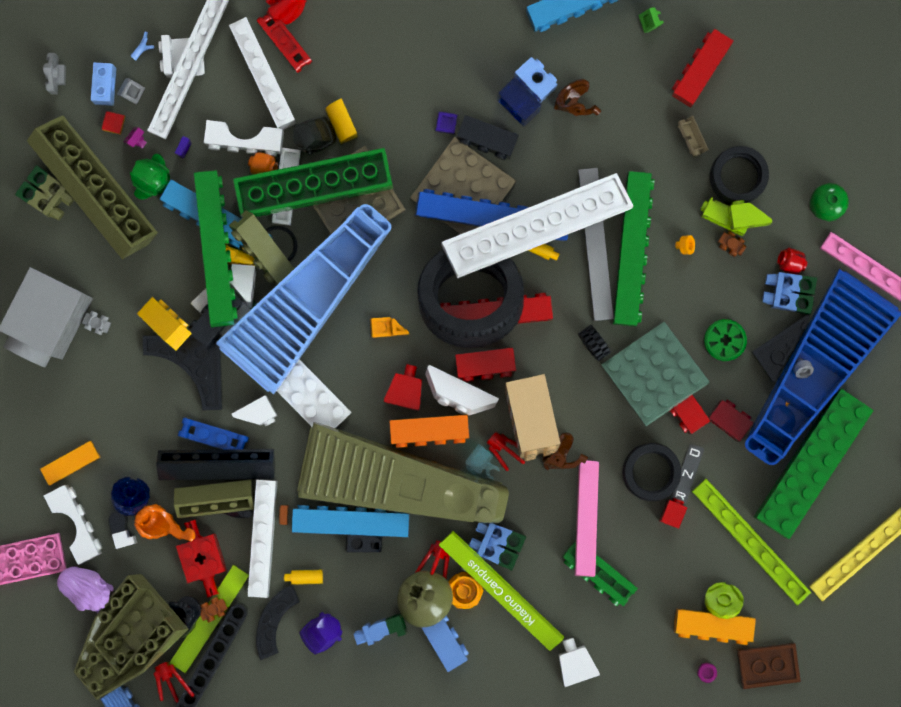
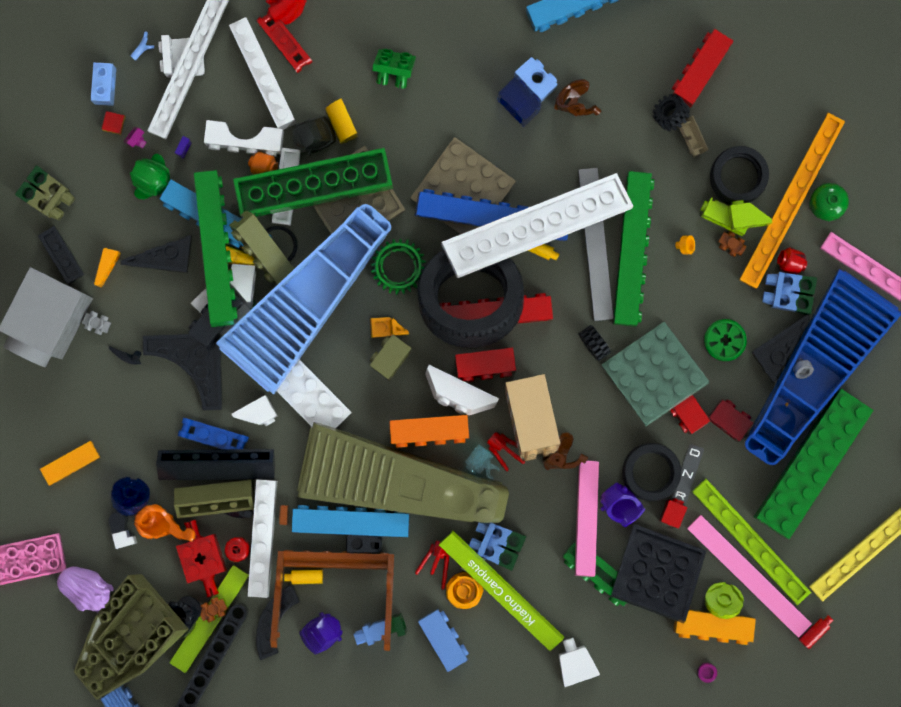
(54, 73): light grey plate -> none
(61, 255): none -> black plate
(85, 545): white arch -> none
(92, 186): olive brick -> none
(107, 262): none -> light orange slope
(124, 356): none -> black bar
(131, 90): light grey slope -> none
(164, 672): red plant -> none
(165, 322): yellow brick -> none
(169, 257): none -> black wing
(244, 546): none -> red head
(327, 559): none -> dark orange piece
(390, 357): none -> olive brick
(393, 63): none -> green plate
(397, 247): none -> green gear
(405, 389): red torso -> none
(432, 602): olive piece -> none
(446, 122): dark purple tile -> none
(487, 137): black brick -> none
(621, 504): none -> dark purple helmet
(650, 19): bright green tile -> none
(658, 573): none -> black plate
(665, 106): none -> black tyre
(749, 576): none -> bright pink tile
(768, 666): reddish brown tile -> none
(792, 200): none -> light orange plate
(816, 632): none -> red cylinder

